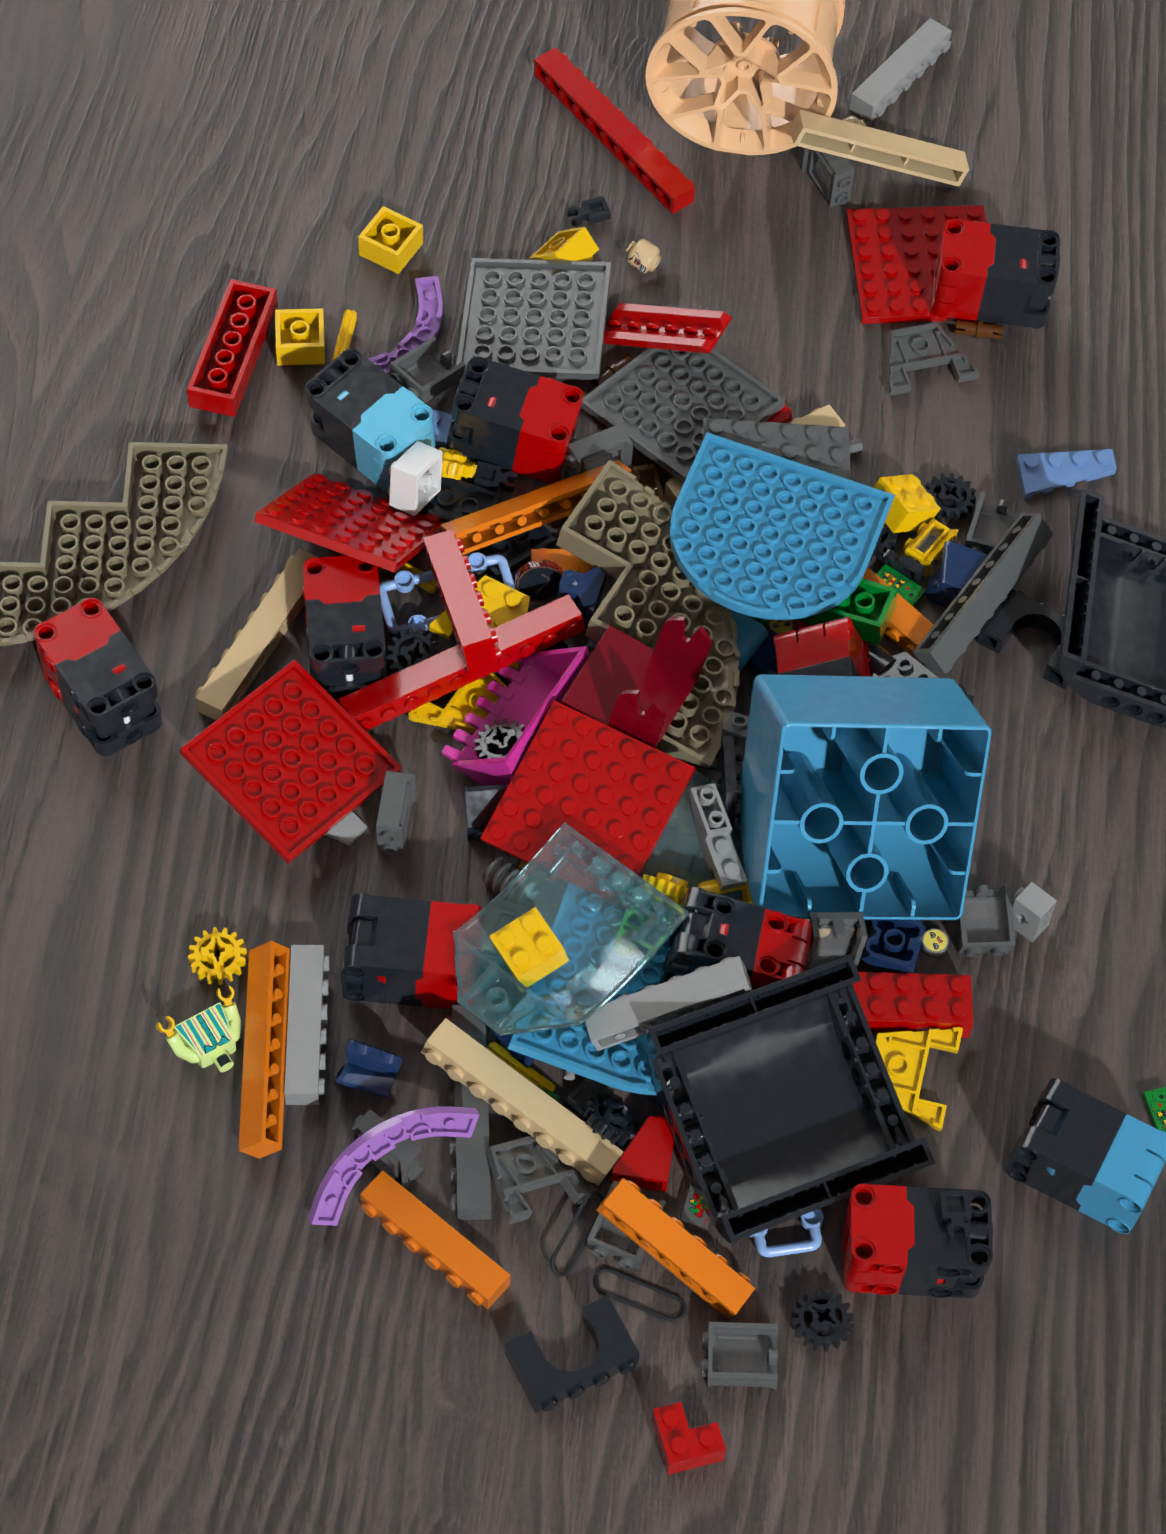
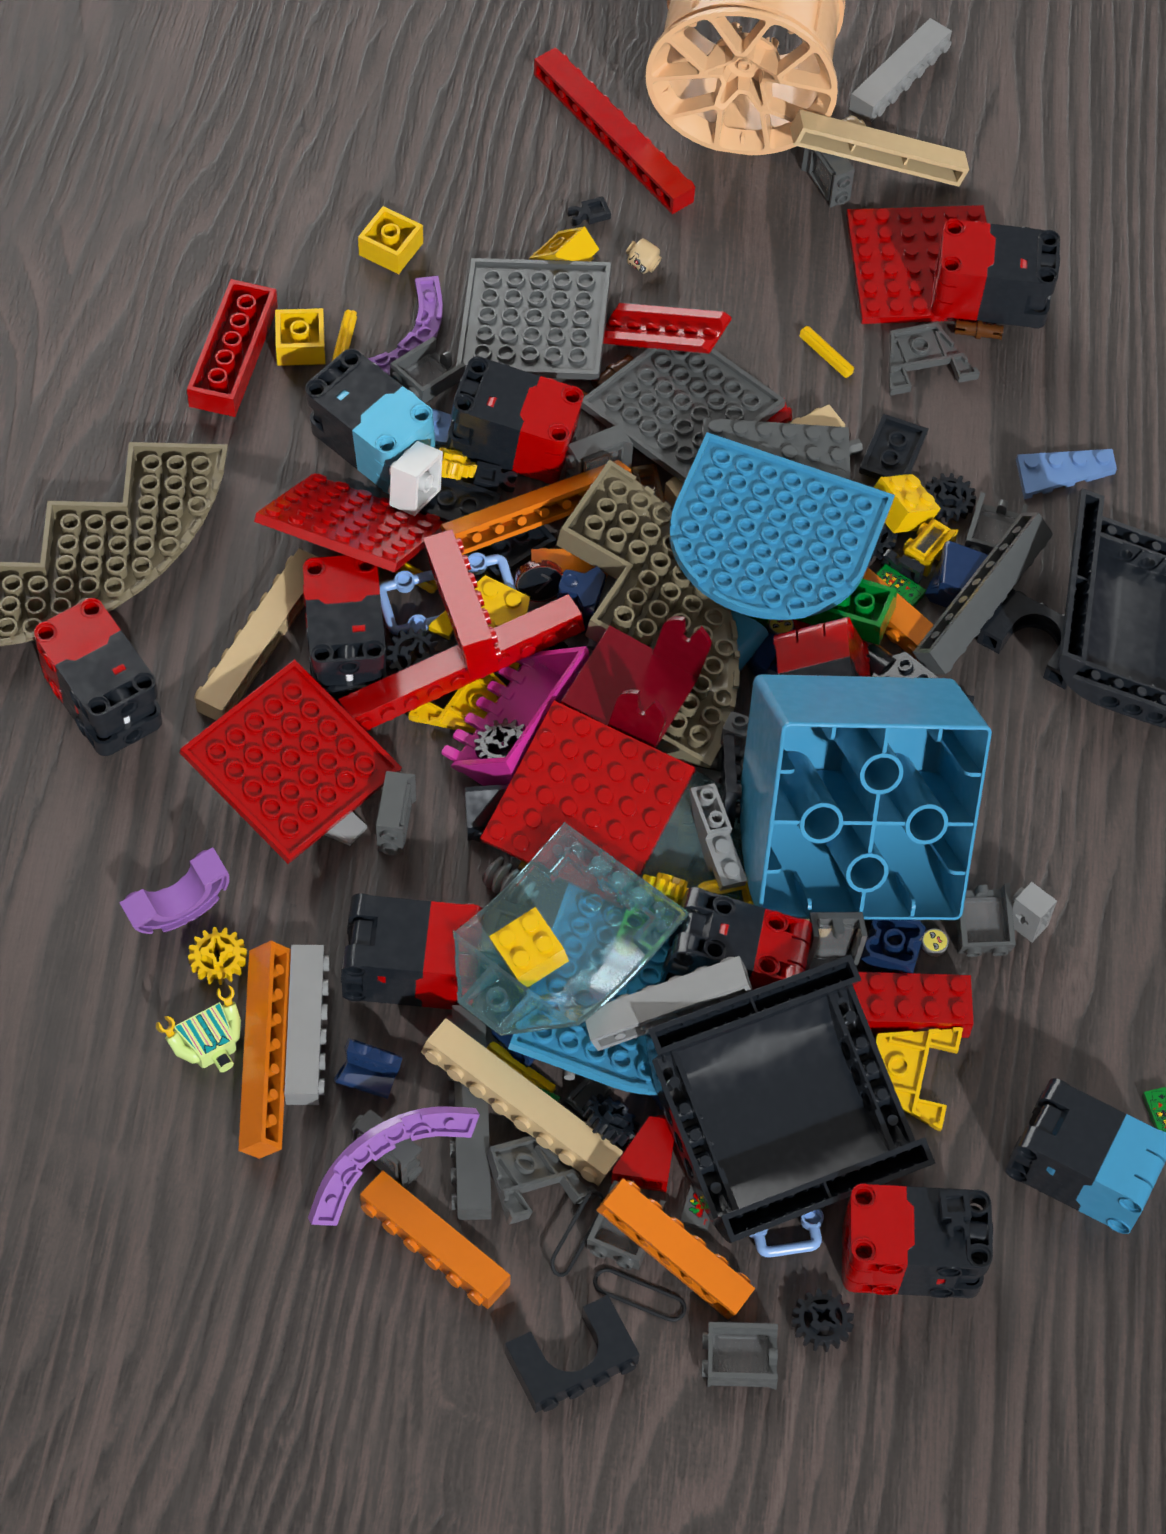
(182, 901): none -> medium lavender brick
(682, 1446): red brick -> none
(826, 351): none -> yellow axle
(893, 448): none -> black plate

